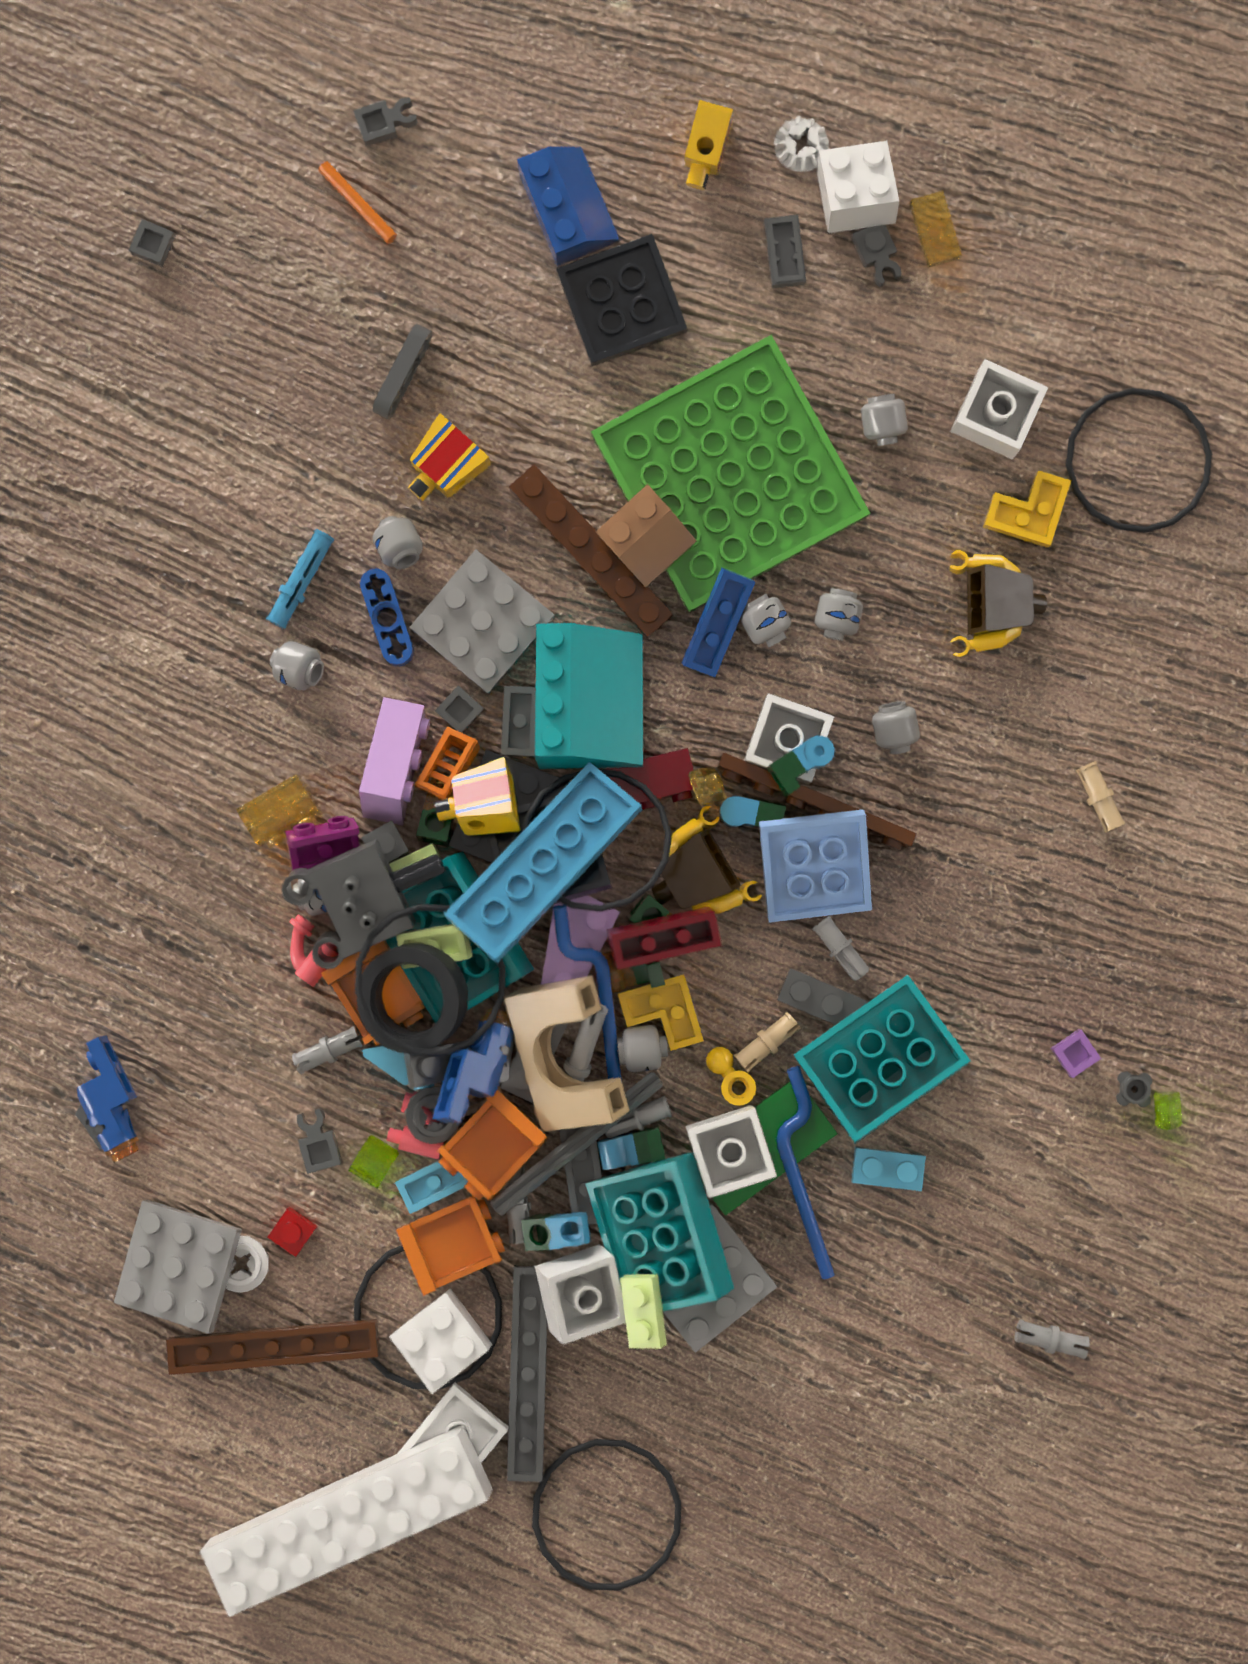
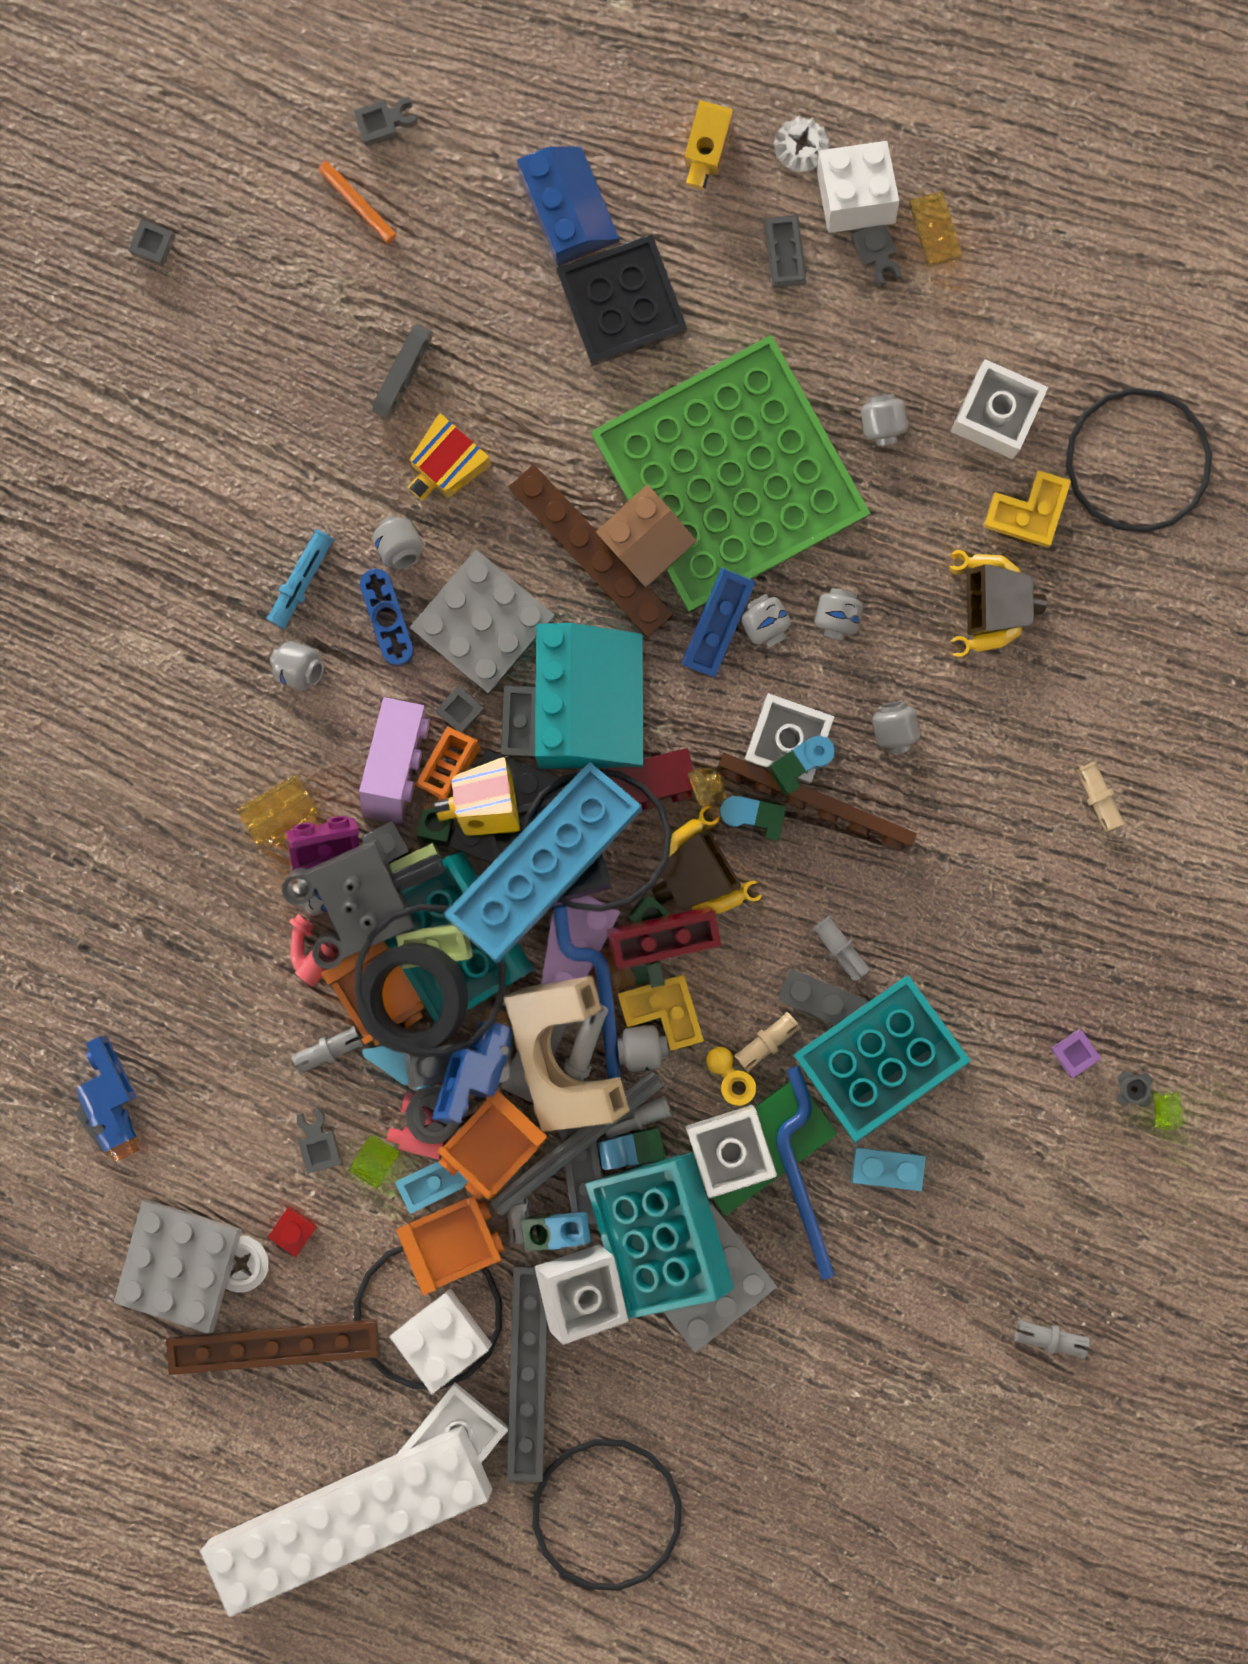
(643, 1311): yellowish green plate -> none
(816, 865): light blue plate -> none

